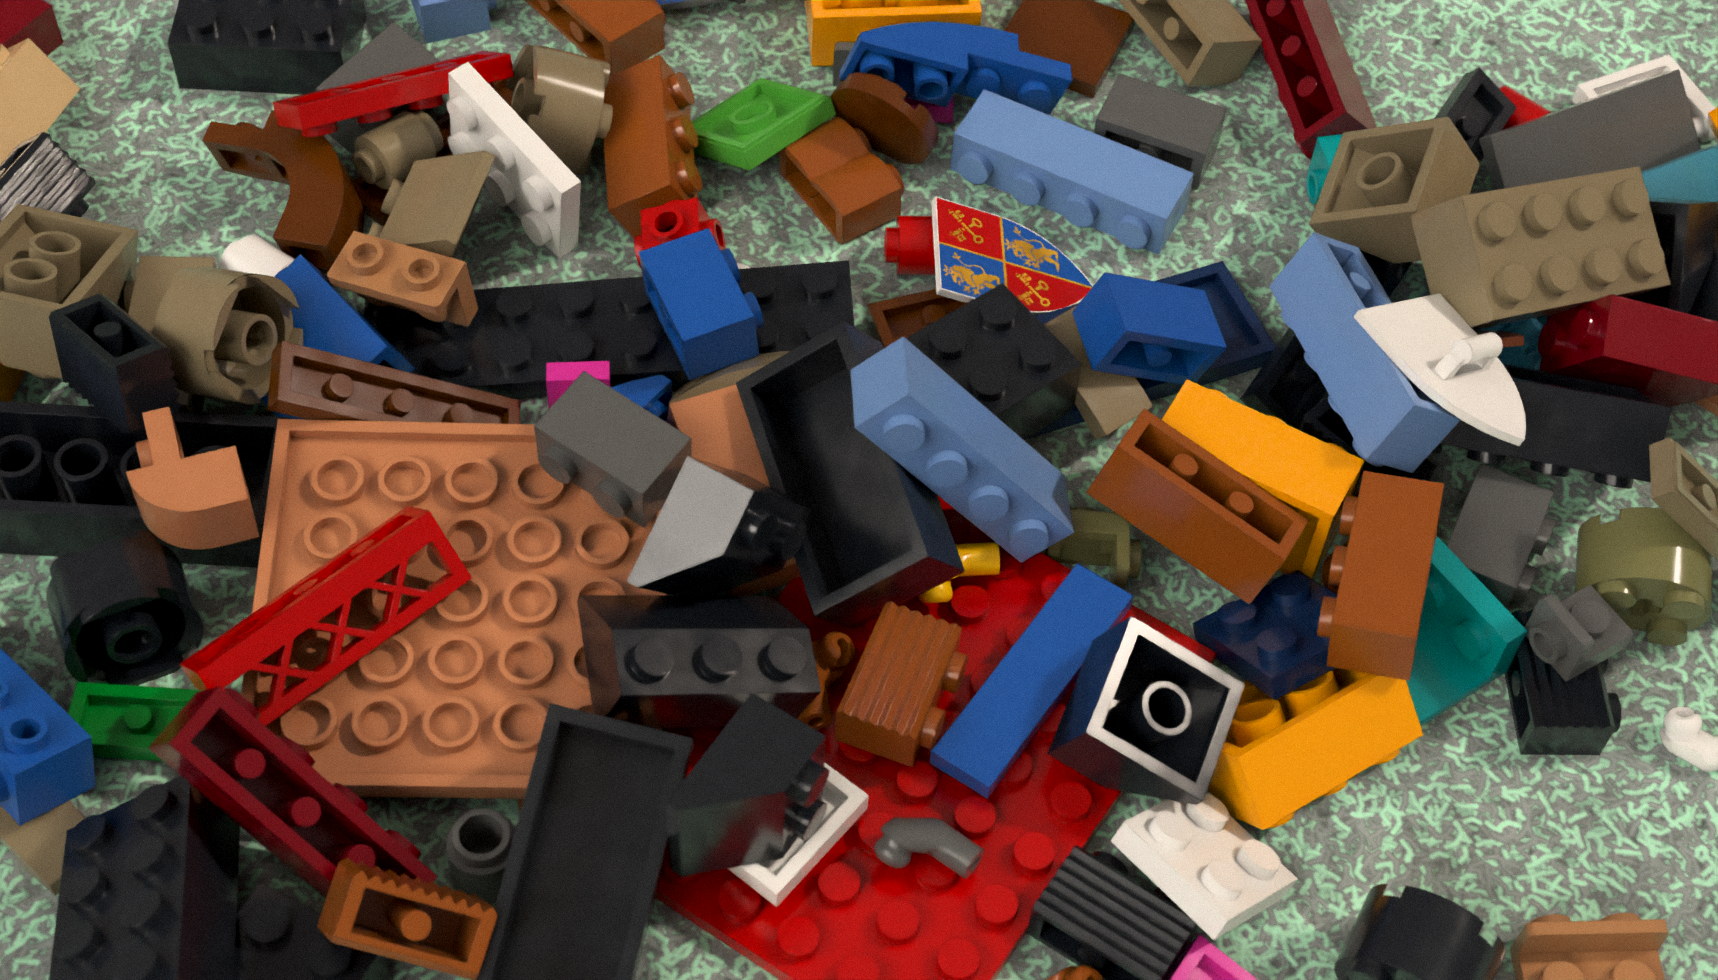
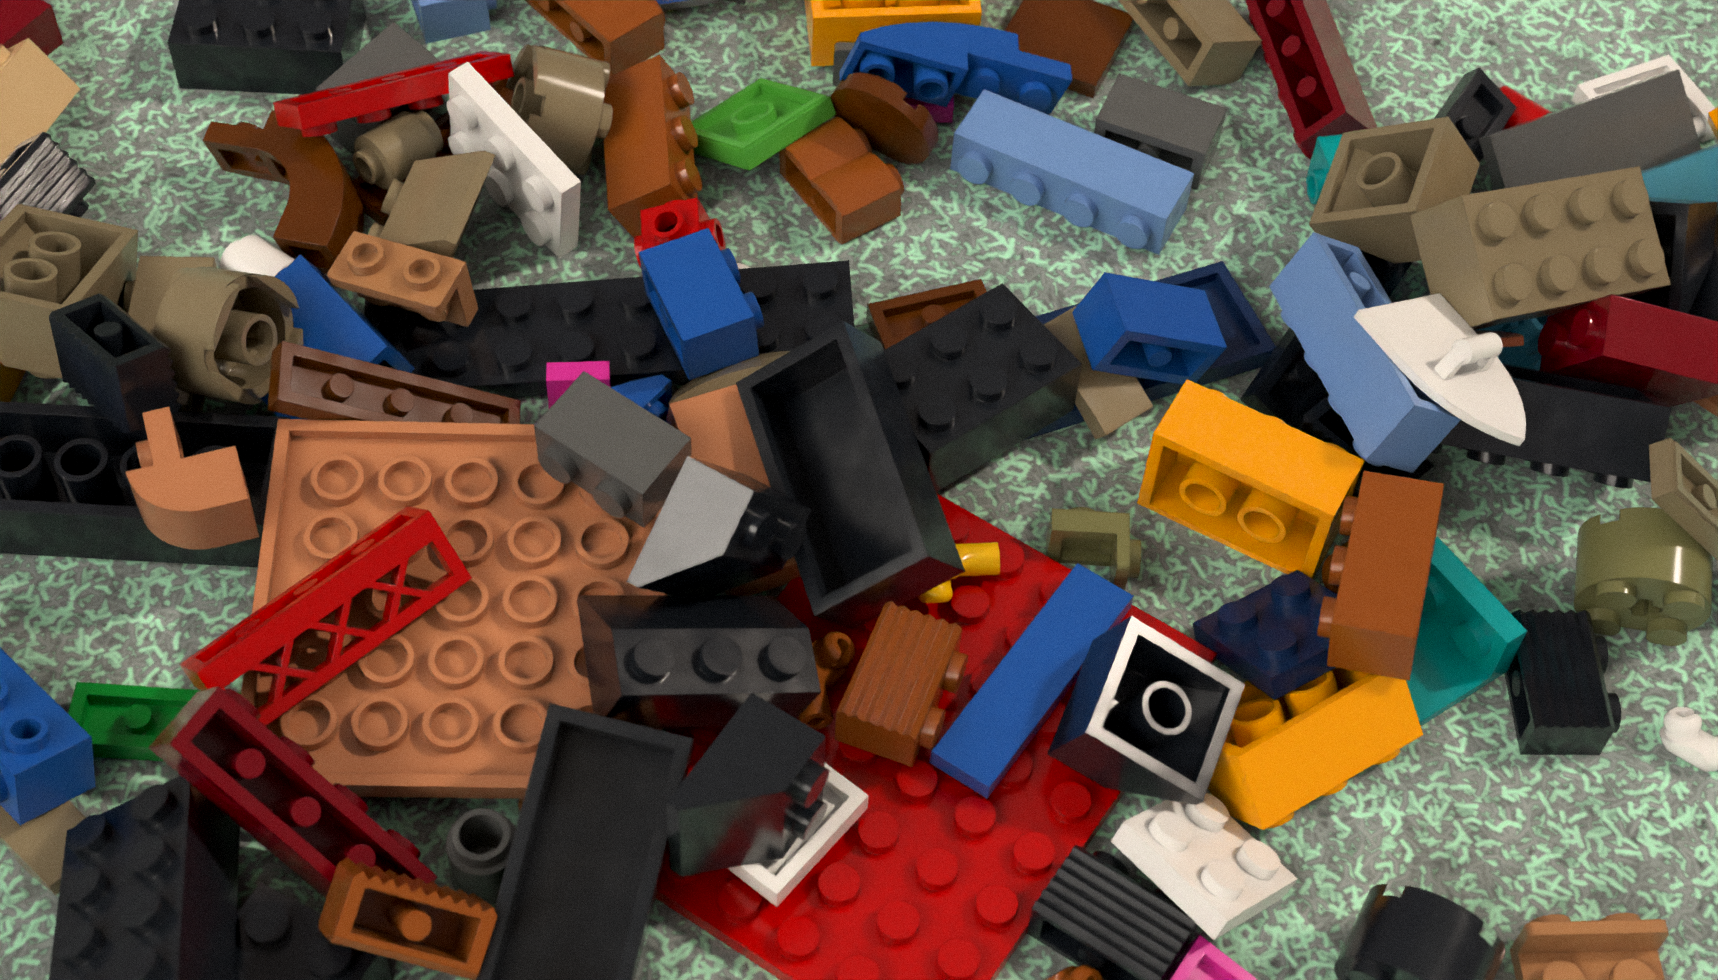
(123, 610): black brick -> none
(910, 245): red brick -> none
(927, 836): dark grey arm -> none
(960, 450): medium blue brick -> none
(984, 250): shield -> none
(1197, 506): dark orange brick -> none
(1500, 529): dark grey brick -> none
(1576, 631): dark grey bracket -> none

